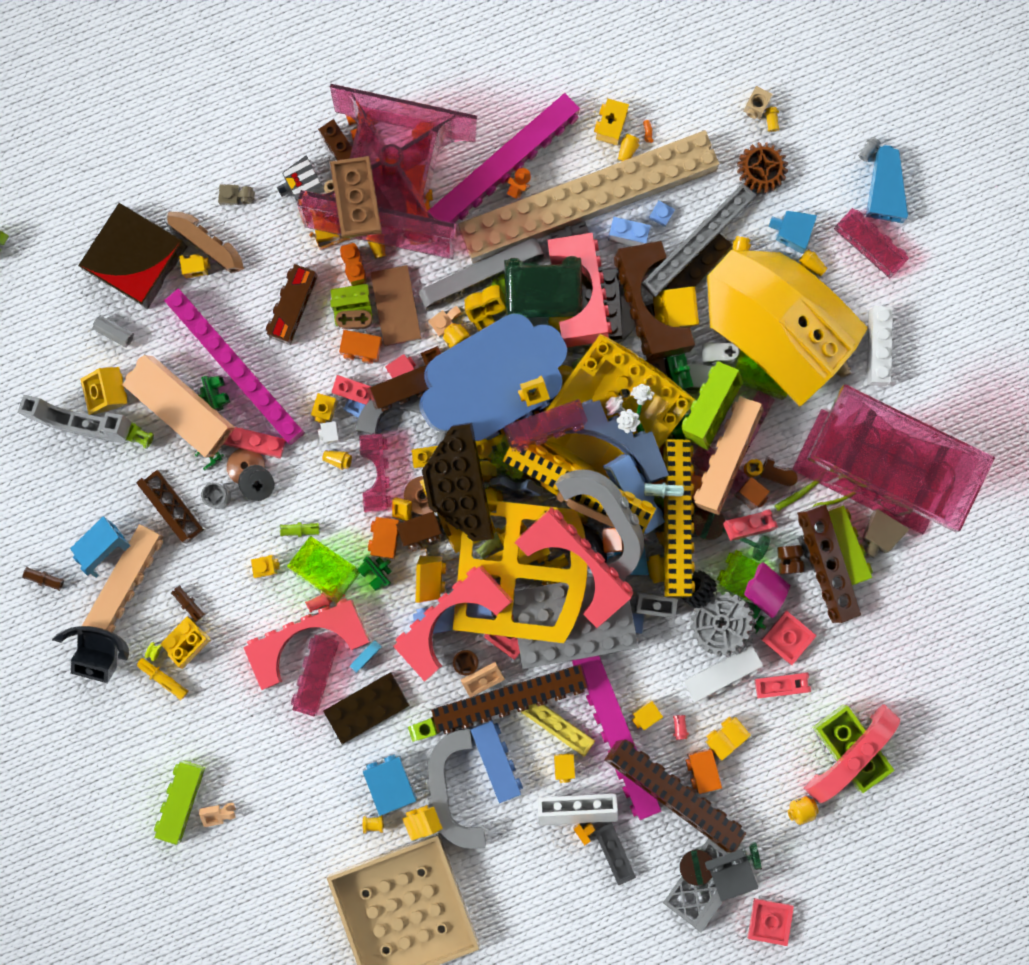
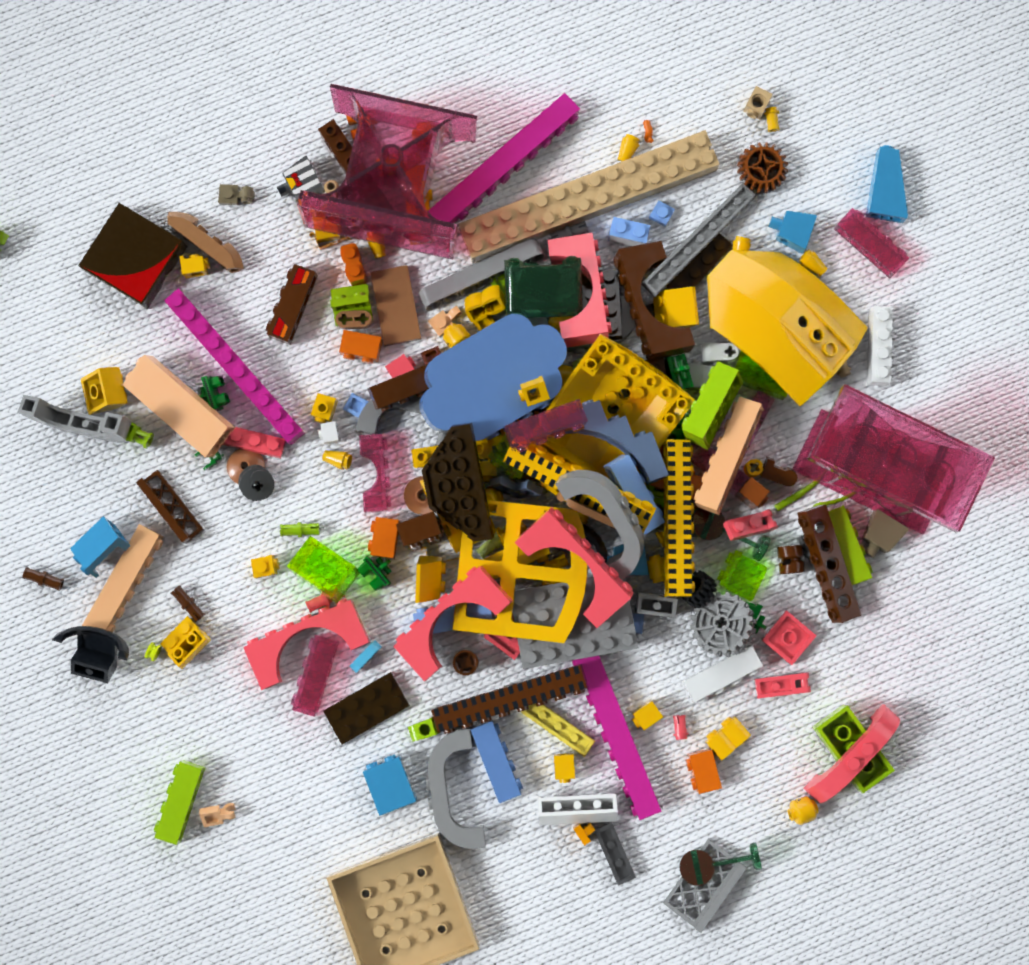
(113, 331): light grey axle -> none
(162, 678): yellow axle -> none
(215, 495): light grey wheel -> none
(351, 389): coral hinge -> none
(355, 197): medium nougat tile -> none
(373, 824): yellow bush -> none
(401, 509): yellow tile -> none
(422, 822): yellow brick -> none
(482, 679): light nougat panel -> none
(519, 182): orange hips -> none
(612, 541): slope -> none
(617, 112): yellow brick -> none
(629, 420): white plant -> none
(663, 490): light aqua axle -> none
(675, 796): reddish brown brick -> none
(732, 874): dark grey bracket -> none
(767, 590): dark pink slope -> none
(770, 922): coral plate -> none
(871, 146): light grey pin -> none

